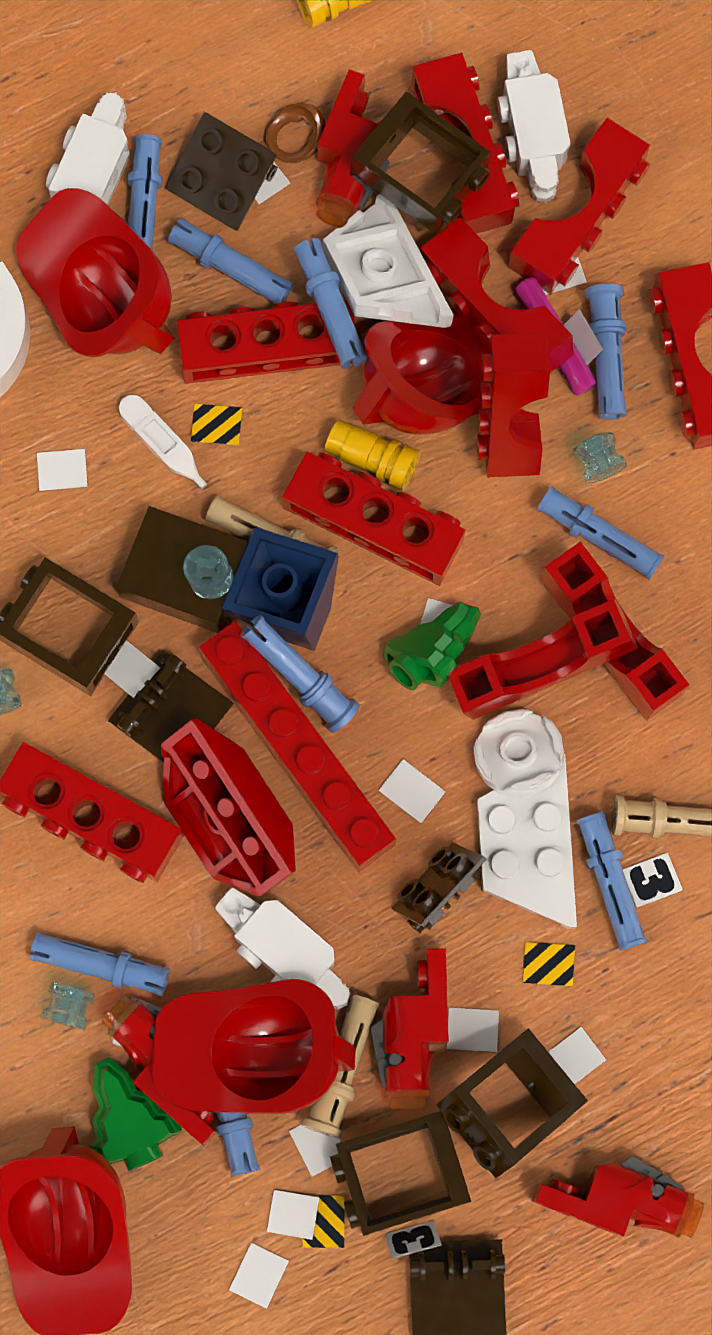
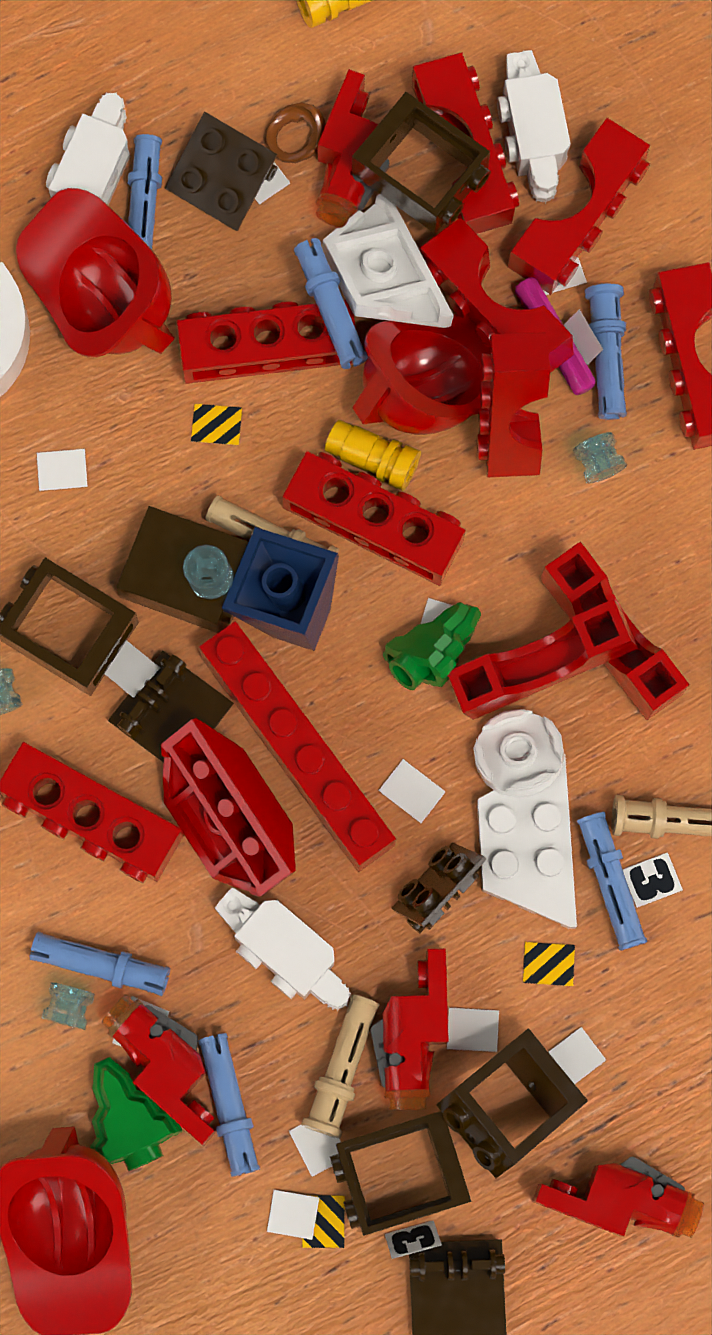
(159, 438): white piece -> none
(216, 254): medium blue pin -> none
(249, 1049): red piece -> none
(258, 1275): white sticker -> none
(313, 687): medium blue pin -> none
(559, 506): medium blue pin -> none

